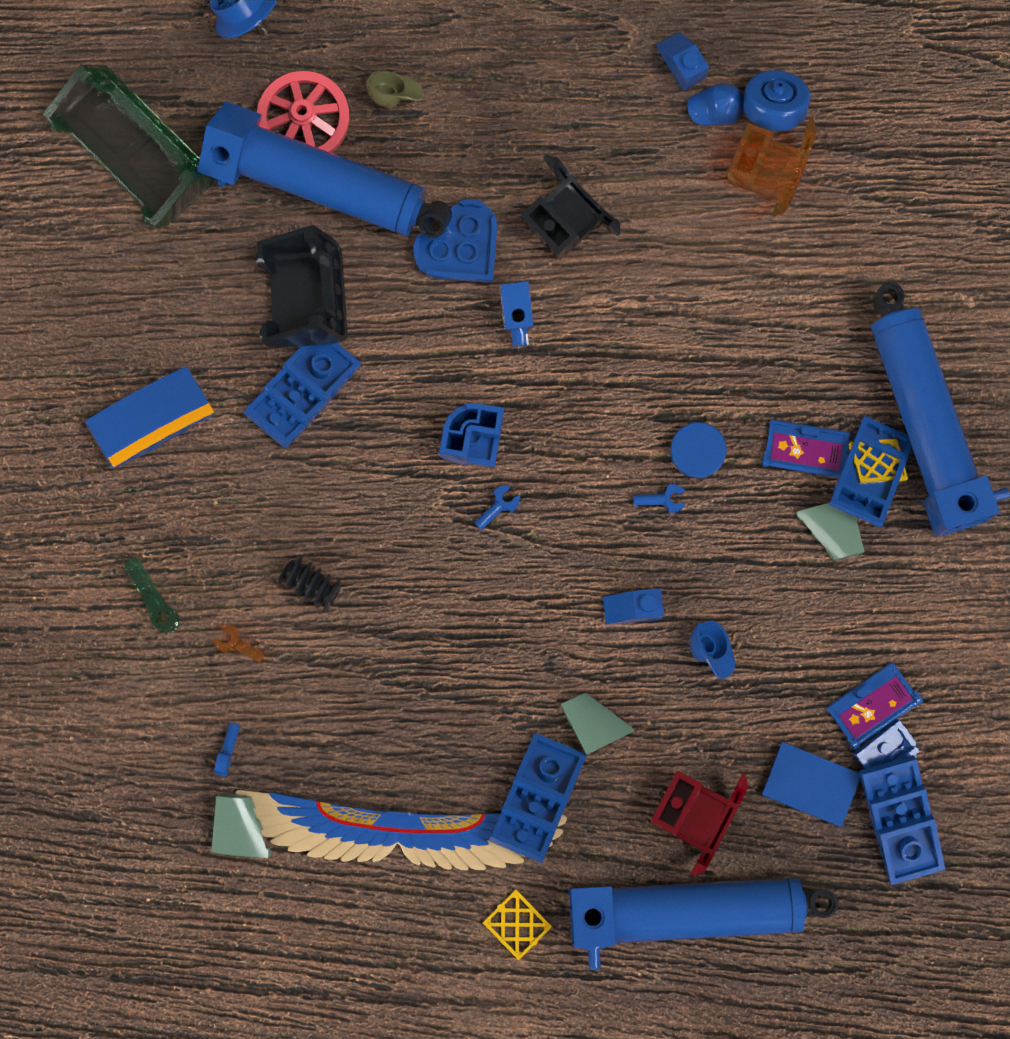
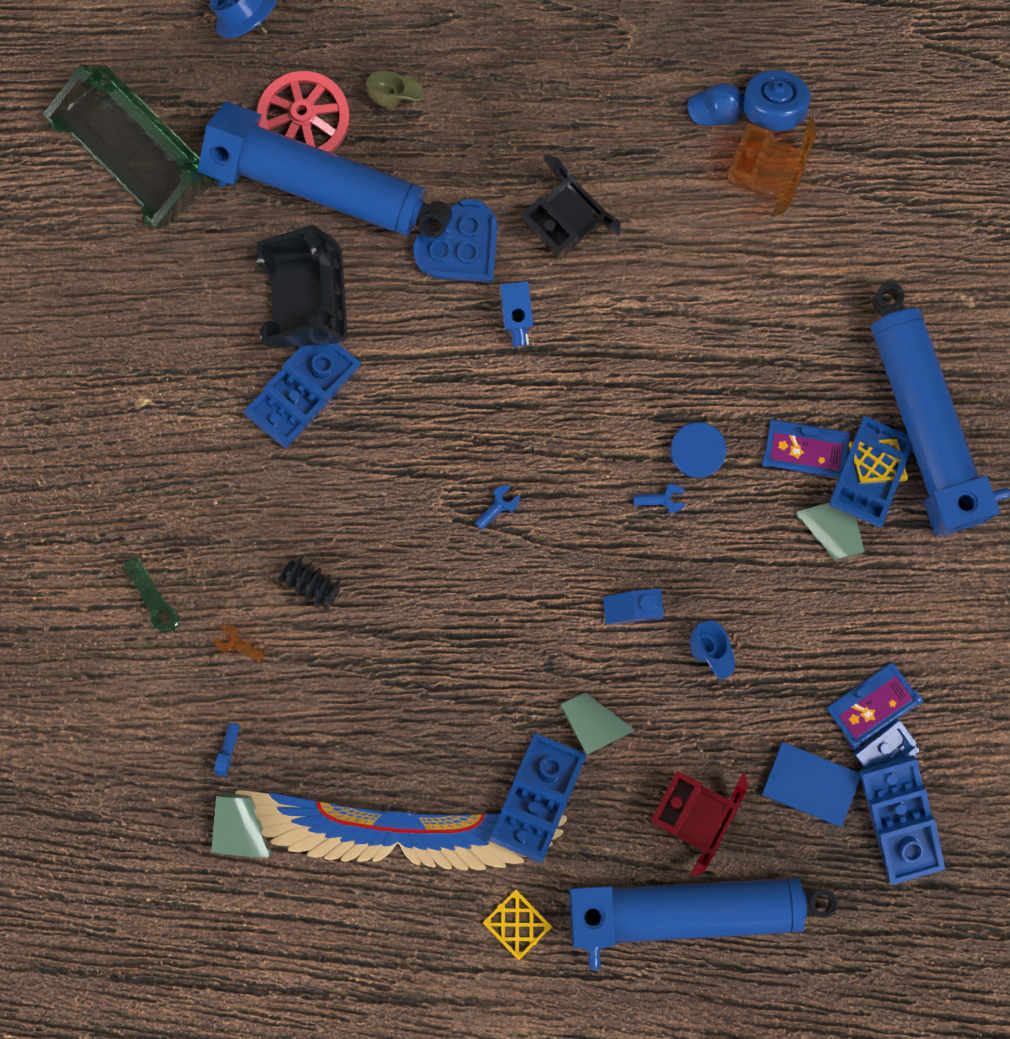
(149, 417): blue slope -> none
(472, 435): blue brick -> none
(683, 60): blue slope -> none

